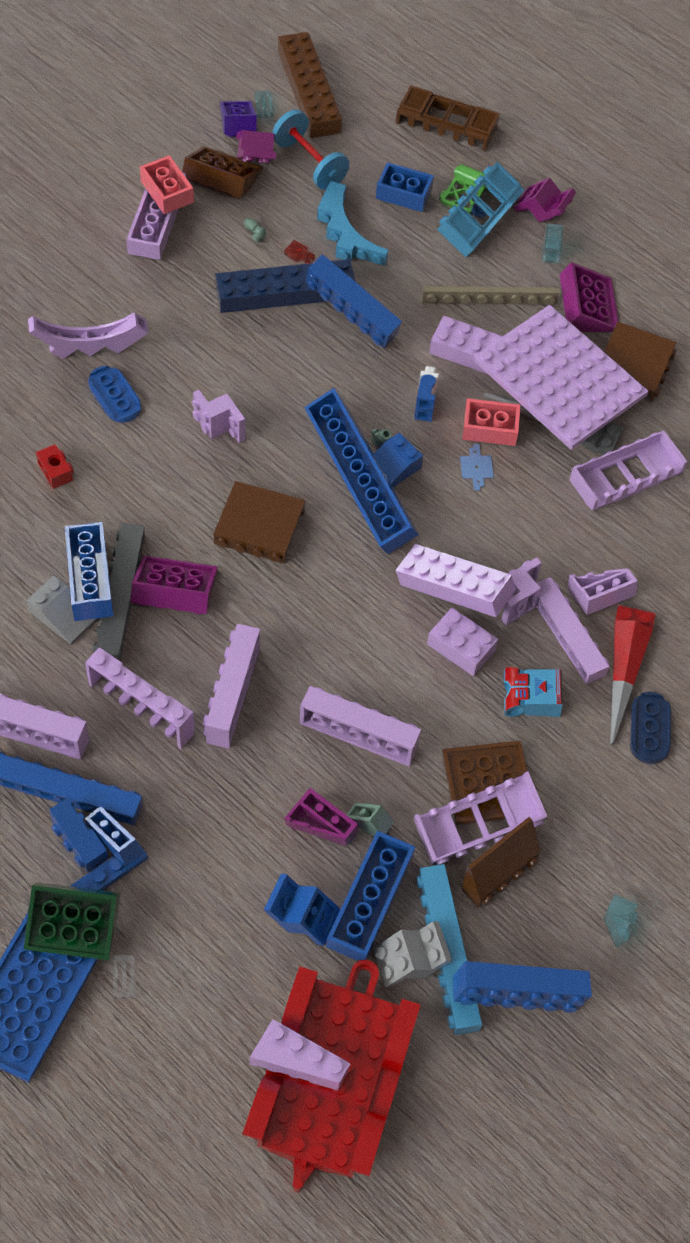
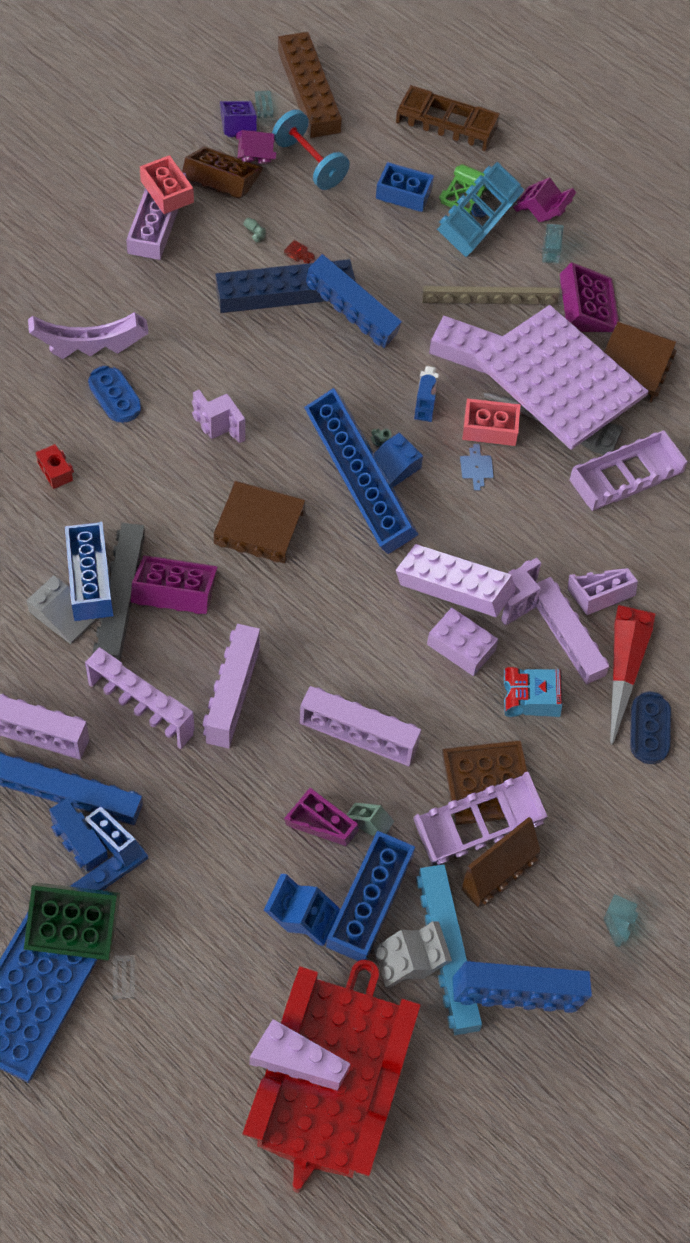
(339, 229): dark azure arch -> none

